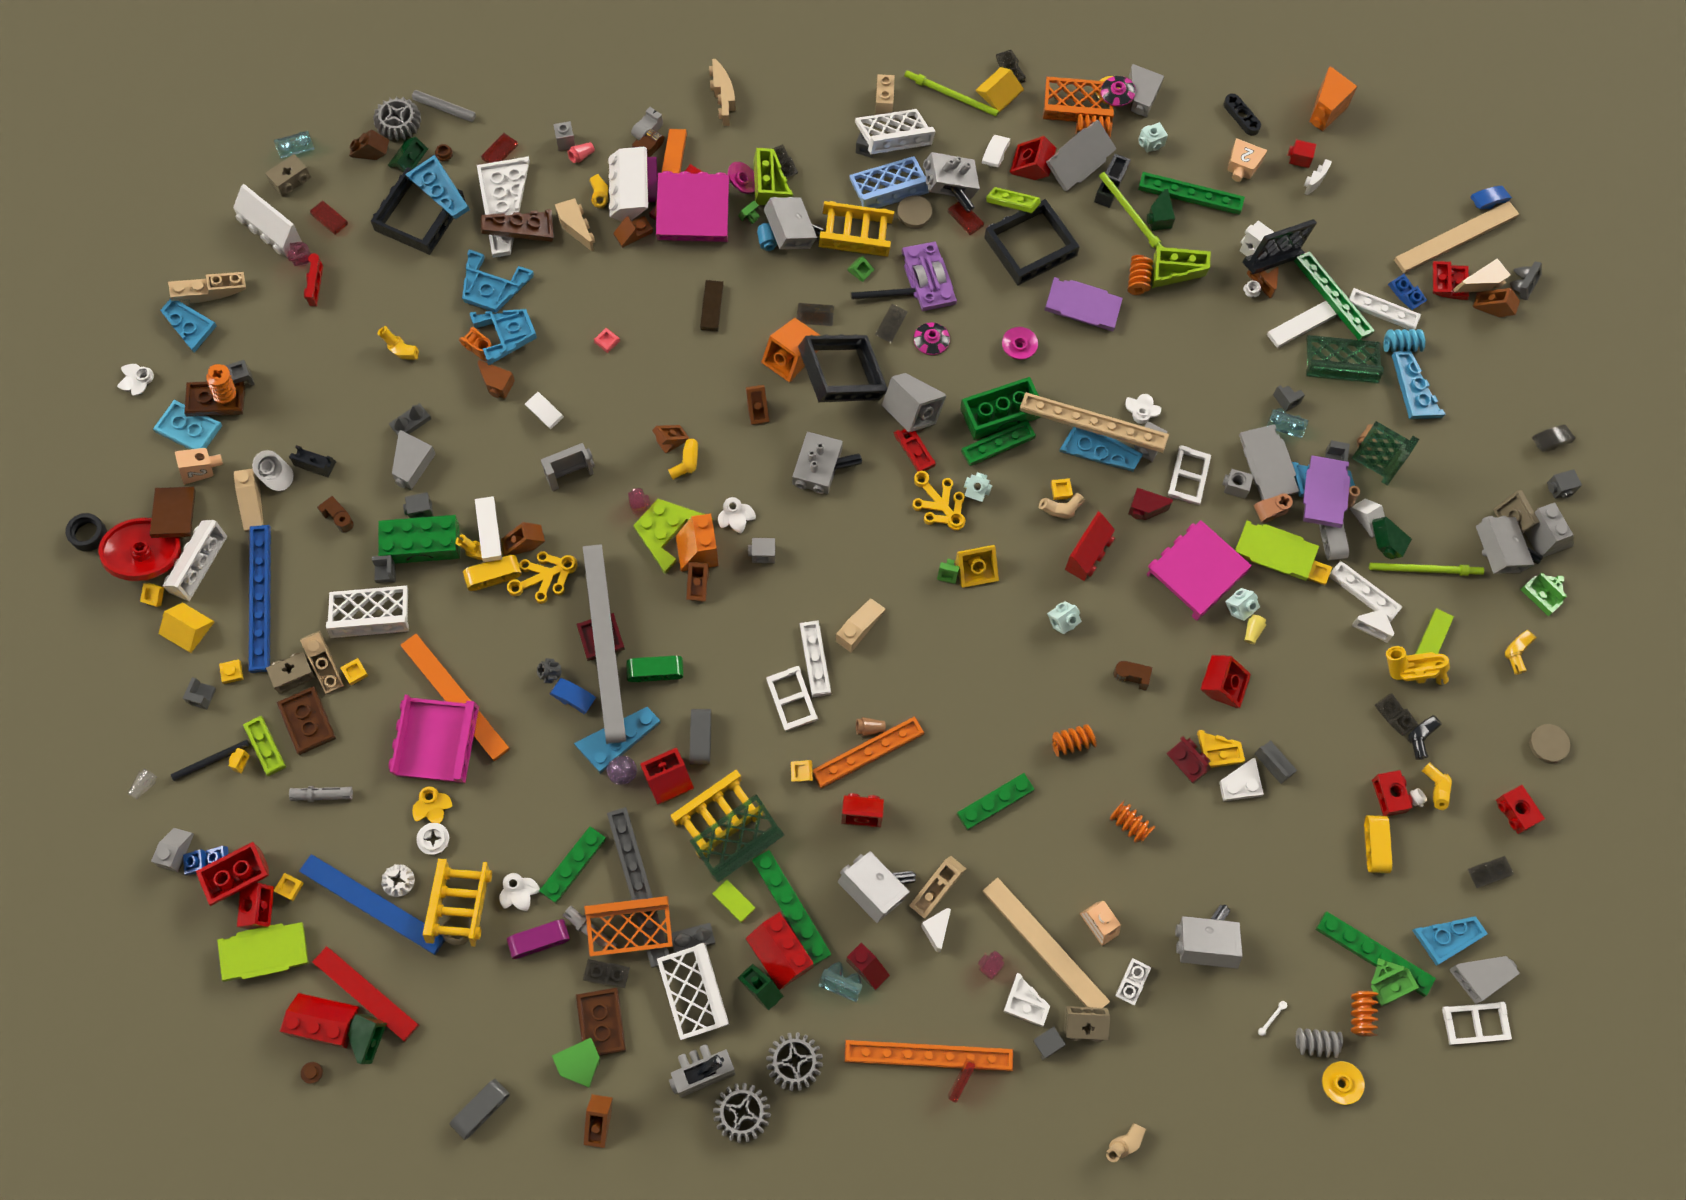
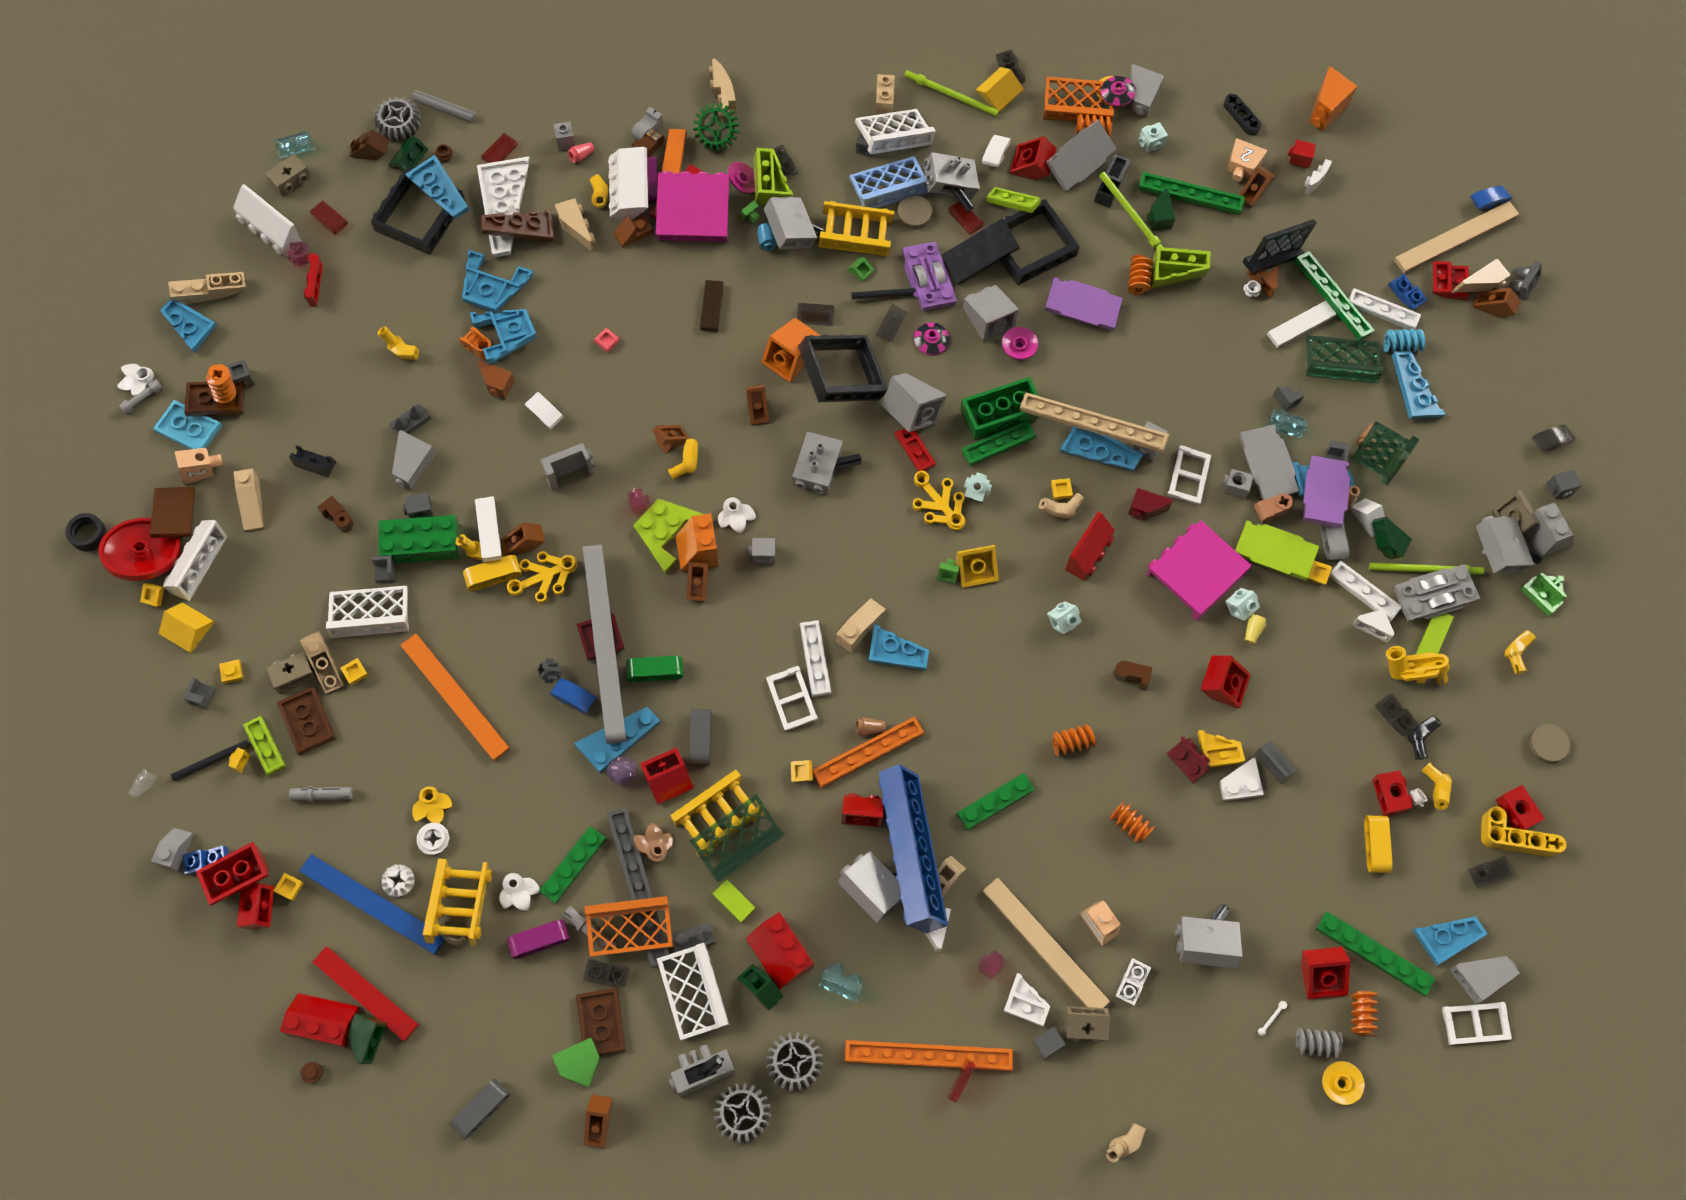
(154, 387): none -> light grey bar
(259, 598): blue tile -> none
(262, 951): lime piece -> none
(272, 470): white piece -> none
(434, 739): dark pink panel -> none
(653, 840): none -> medium nougat plate
(716, 119): none -> green gear
(791, 907): green plate -> none
(867, 966): dark red slope -> none
(895, 651): none -> dark azure wing
(912, 849): none -> brick
(980, 251): none -> black tile
(990, 312): none -> light grey slope
(1142, 408): white plate -> none
(1253, 237): white brick -> none
(1257, 185): none -> dark orange slope
(1325, 972): none -> red slope
(1392, 982): bright green slope -> none
(1436, 593): none -> light grey piece
(1522, 837): none -> yellow beam

